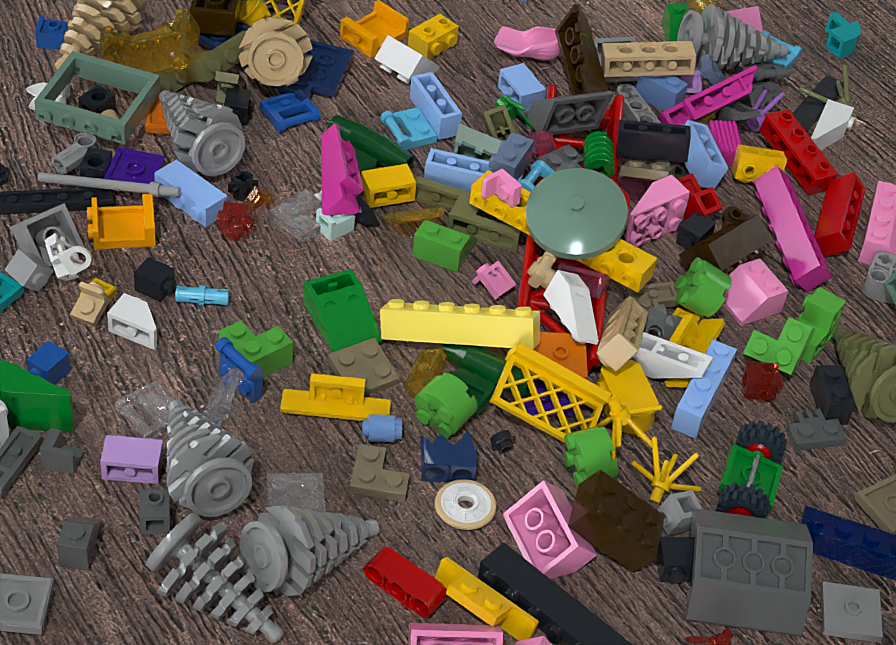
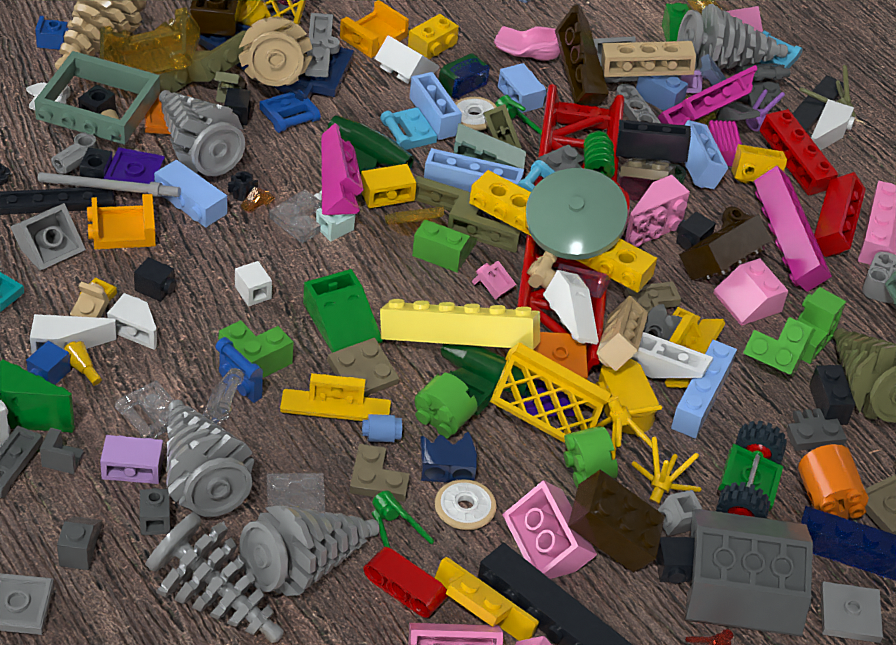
(29, 270): light grey brick -> none
(61, 255): white piece -> none
(67, 329): none -> white slope
(81, 361): none -> yellow cone
(202, 295): medium azure pin -> none
(243, 216): clear red brick -> none
(253, 283): none -> white brick
(322, 43): none -> light grey hinge
(366, 214): black slope -> none
(389, 508): none -> green plant
(425, 368): clear yellow brick -> none
(464, 75): none -> clear blue piece
(474, 104): none -> white wheel
(502, 441): black plate -> none
(504, 186): bright pink bracket -> none
(513, 155): sand blue brick -> none
(543, 142): clear pink plate -> none
(569, 112): dark grey slope -> none
(701, 201): red brick -> none
(702, 288): bright green brick -> none
(761, 380): clear red brick -> none
(833, 481): none -> orange cylinder
(842, 35): teal brick -> none

